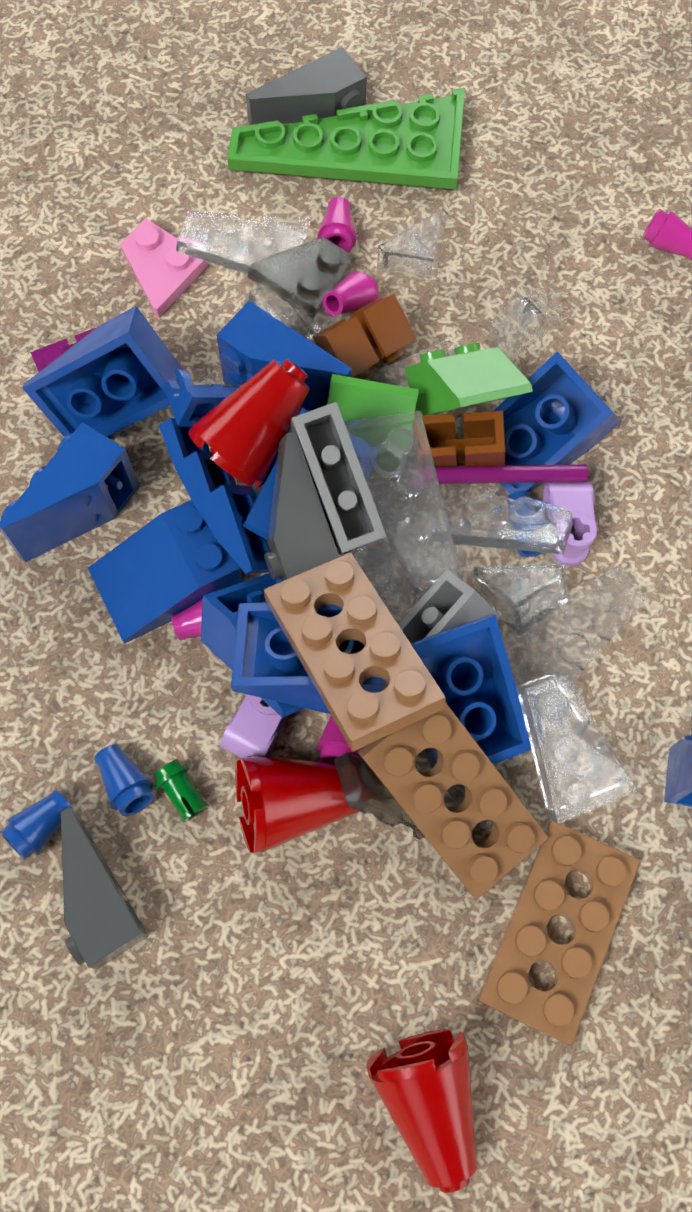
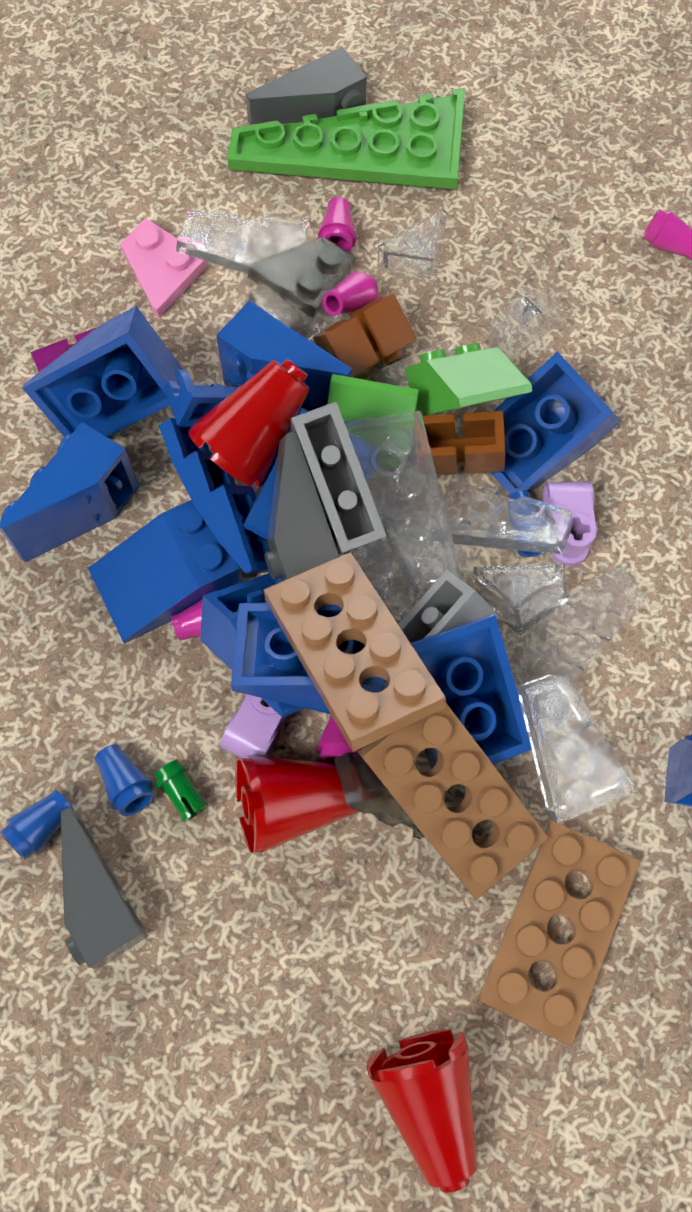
(512, 474): magenta bar -> none

